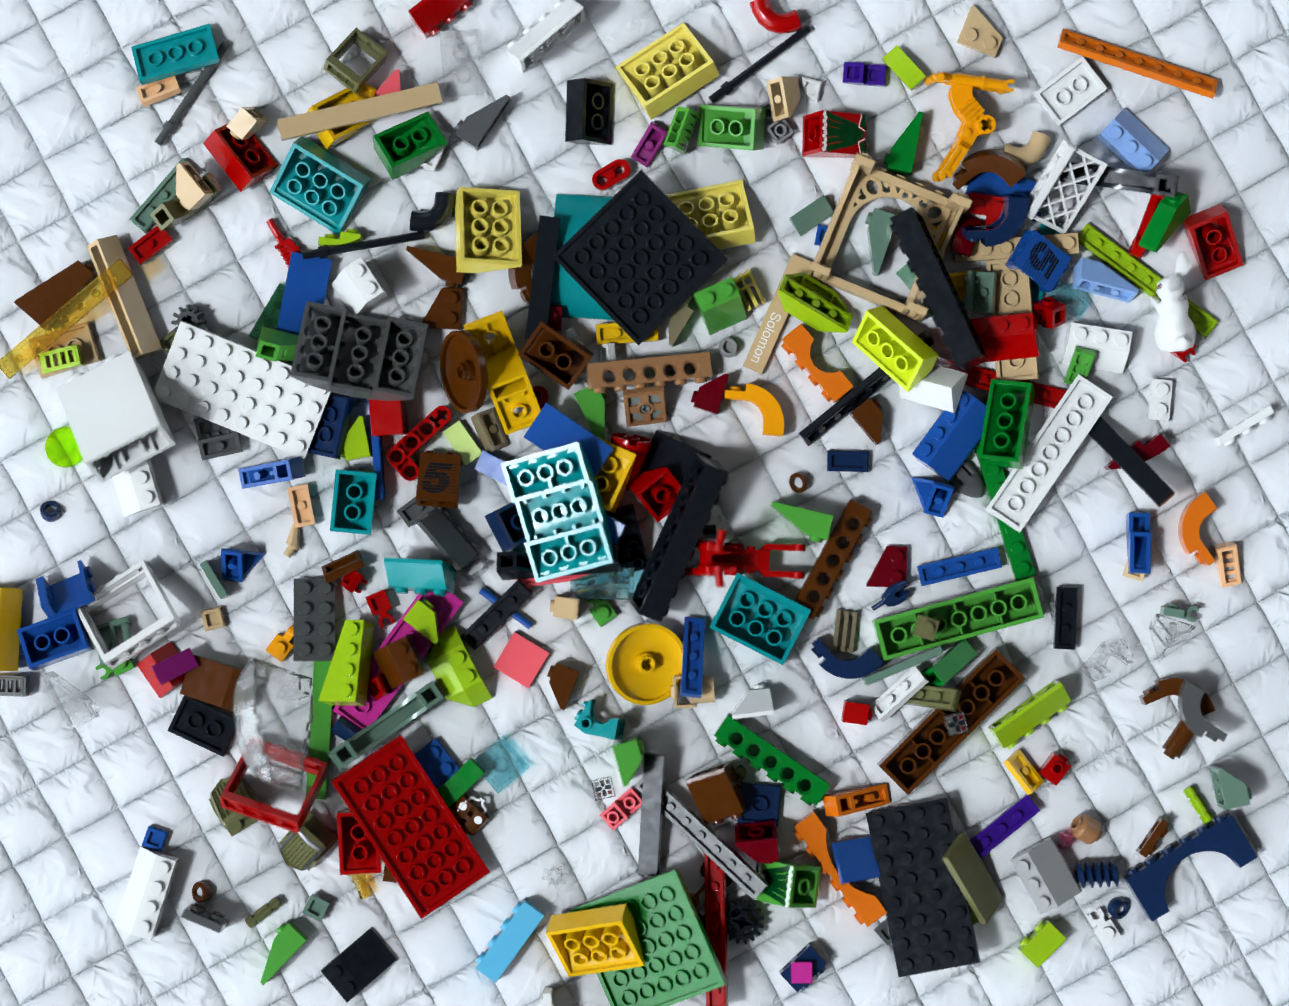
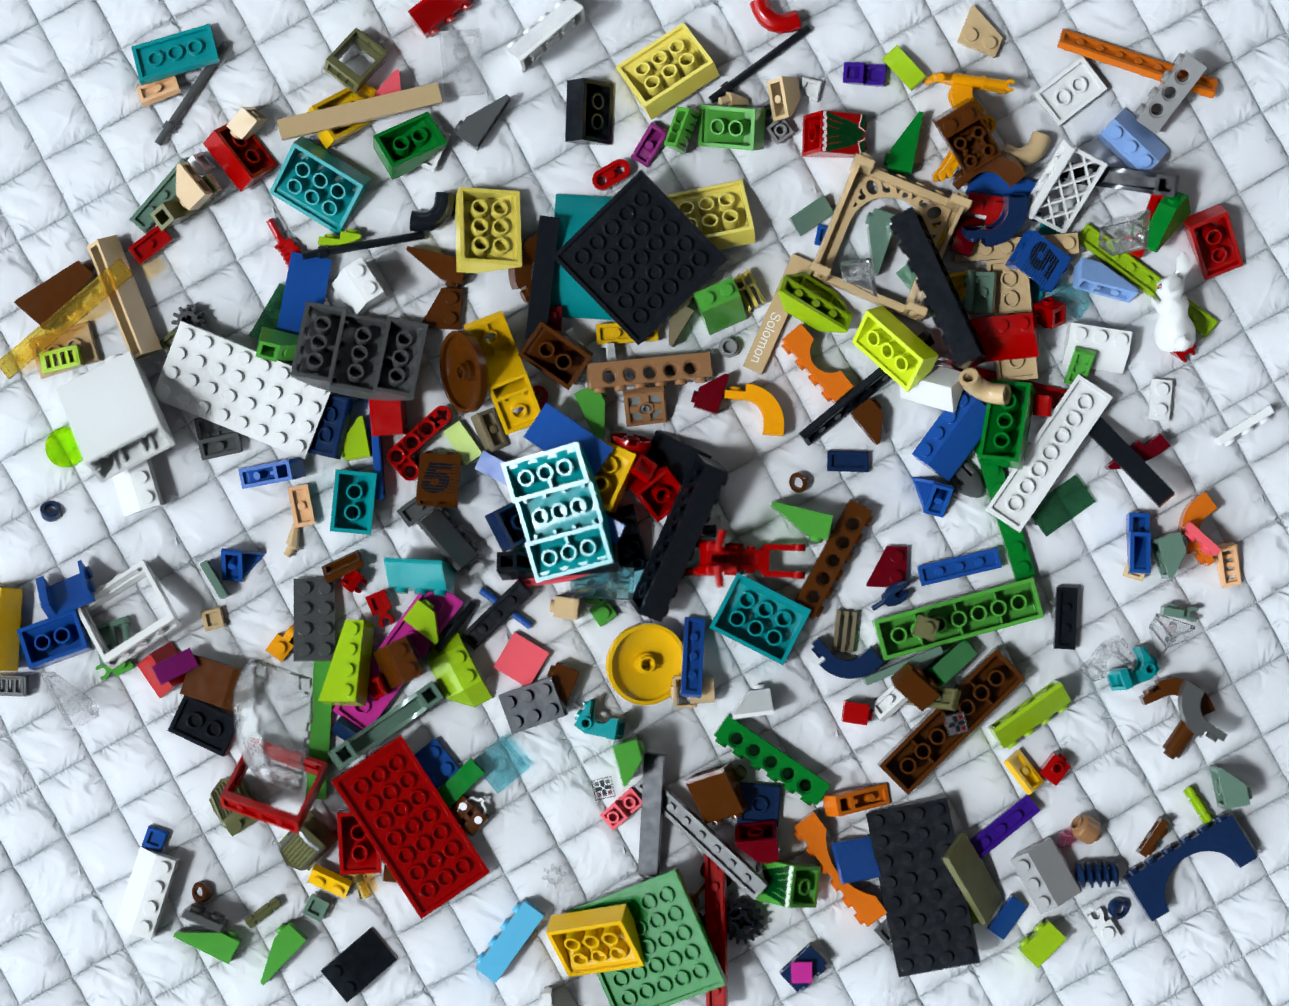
(201, 163): none -> white plate
(219, 945): none -> bright green slope
(330, 881): none -> yellow plate
(455, 627): none -> black bar
(533, 704): none -> plate
(643, 468): none -> red plate
(732, 99): none -> tan bar
(860, 274): none -> clear slope
(915, 686): none -> reddish brown brick
(967, 136): none -> reddish brown slope
(983, 389): none -> tan cylinder
(1007, 917): none -> blue slope
(1042, 405): none -> red slope
(1062, 505): none -> clear green piece
(1123, 679): none -> teal tile
(1125, 233): none -> clear slope
(1155, 120): none -> light grey brick
(1169, 553): none -> sand green slope
(1193, 534): none -> coral plate

